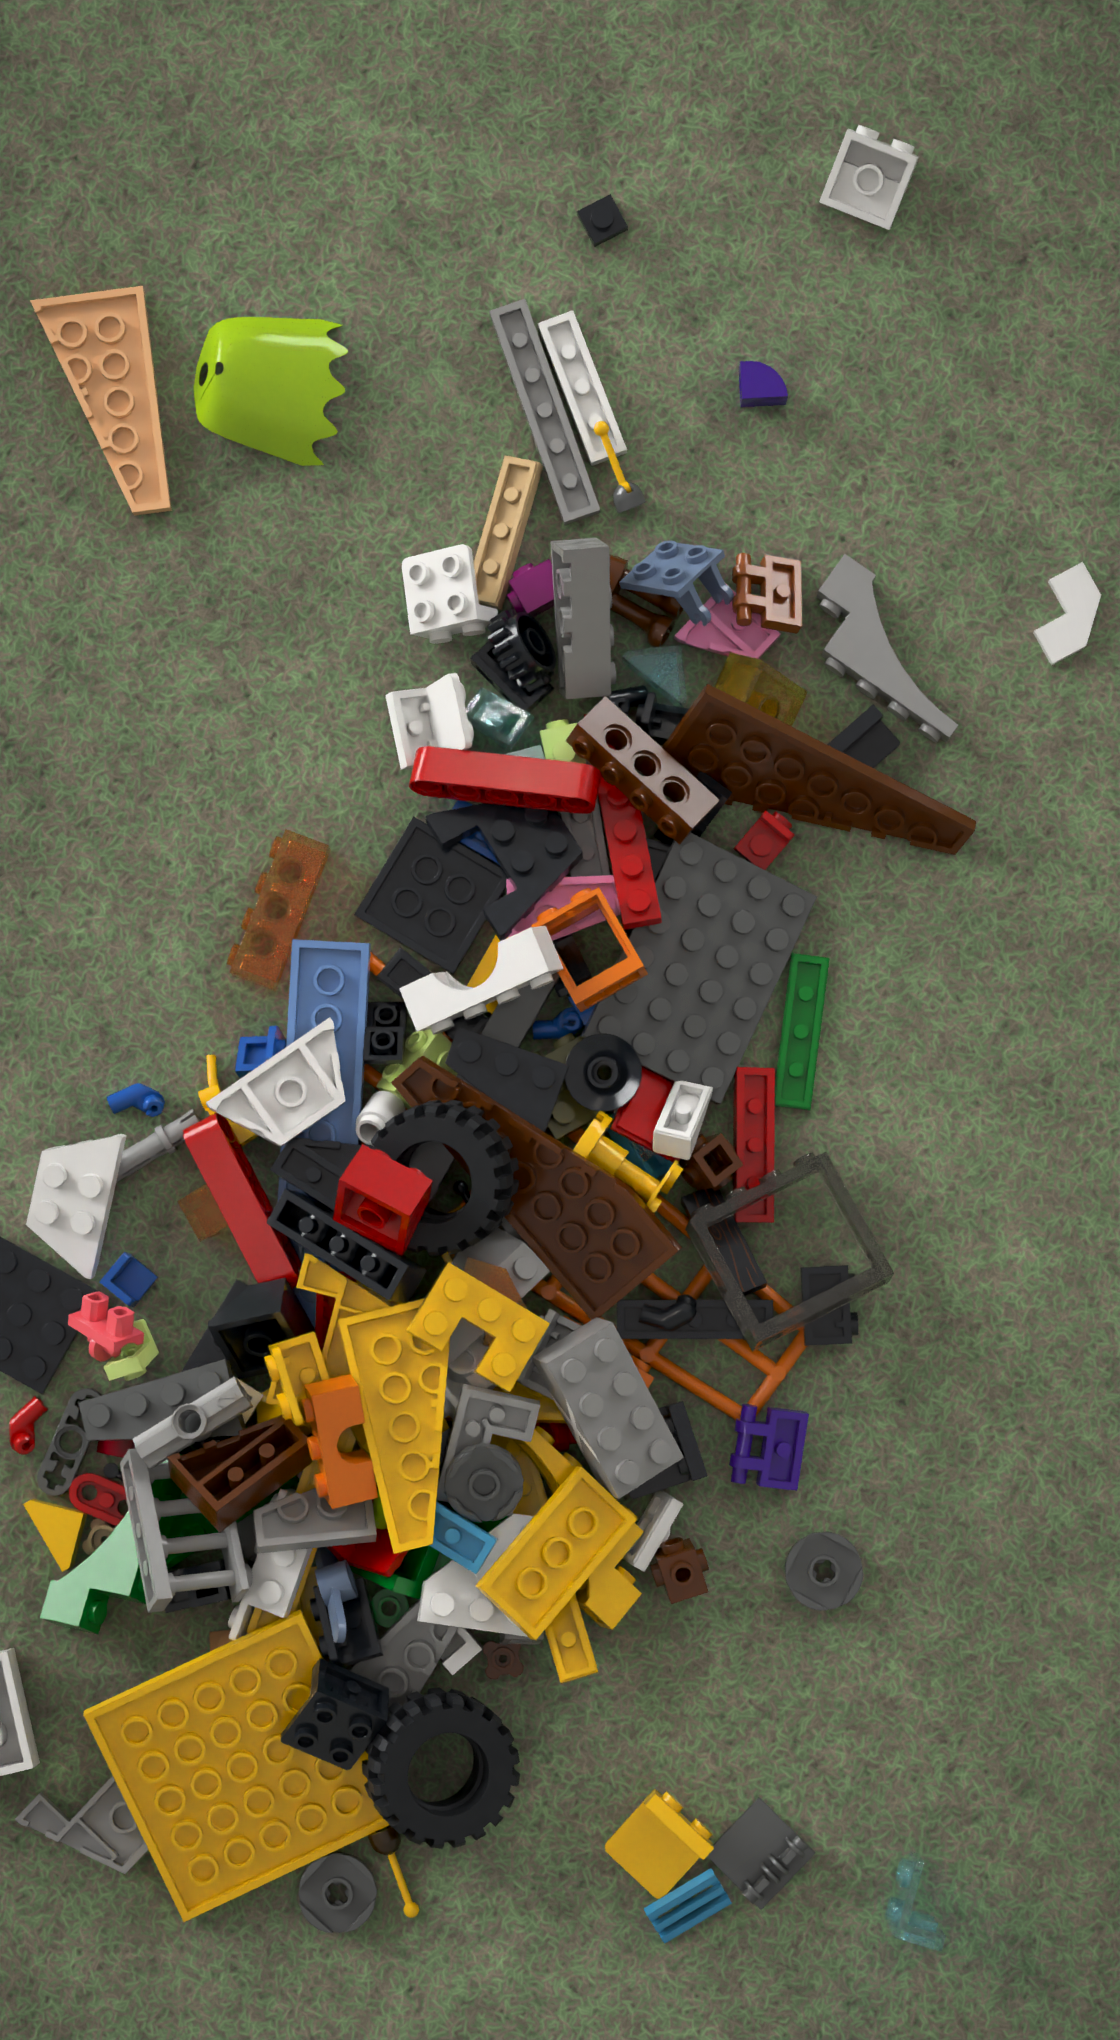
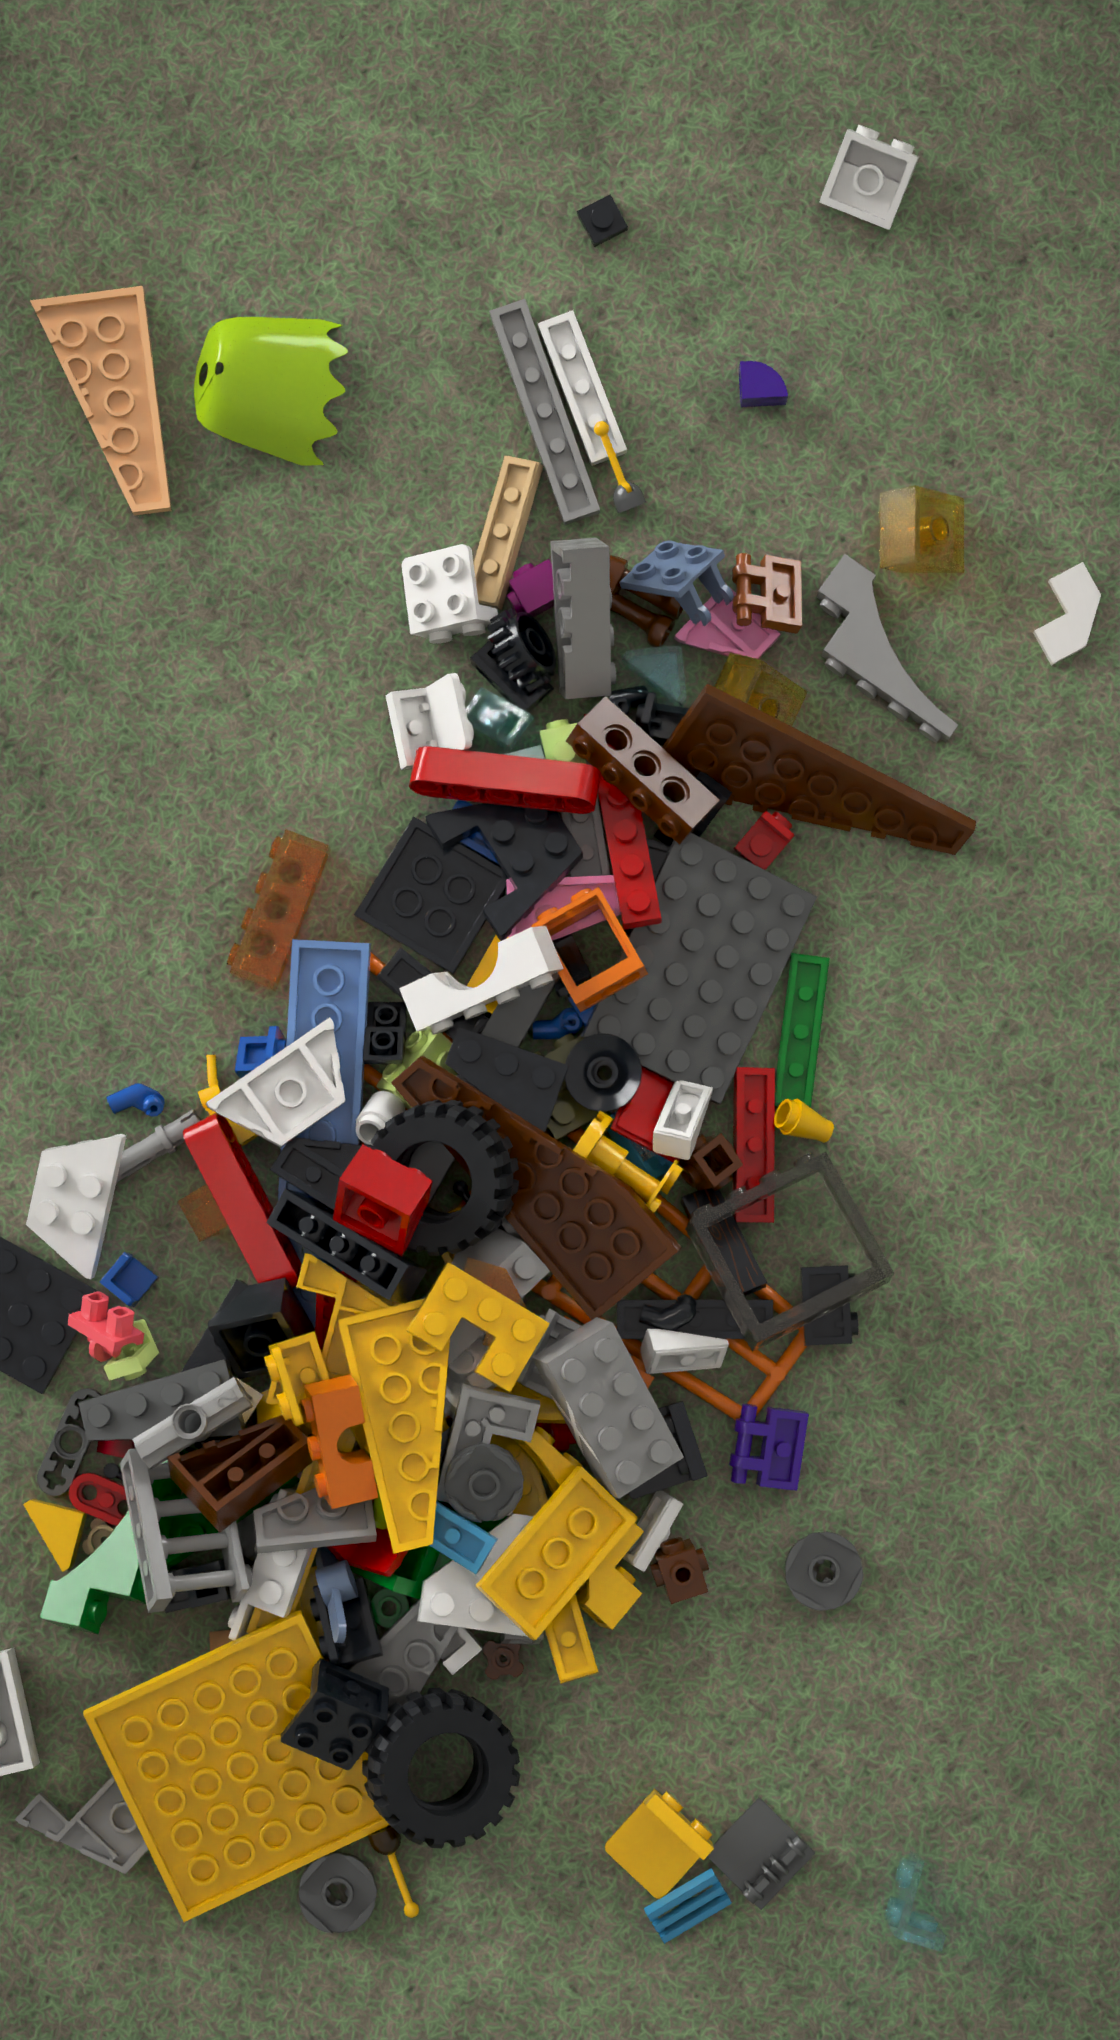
(22, 1426): red arm -> none
(680, 1351): none -> white slope
(801, 1121): none -> yellow cone
(866, 738): black panel -> none
(921, 531): none -> clear yellow slope

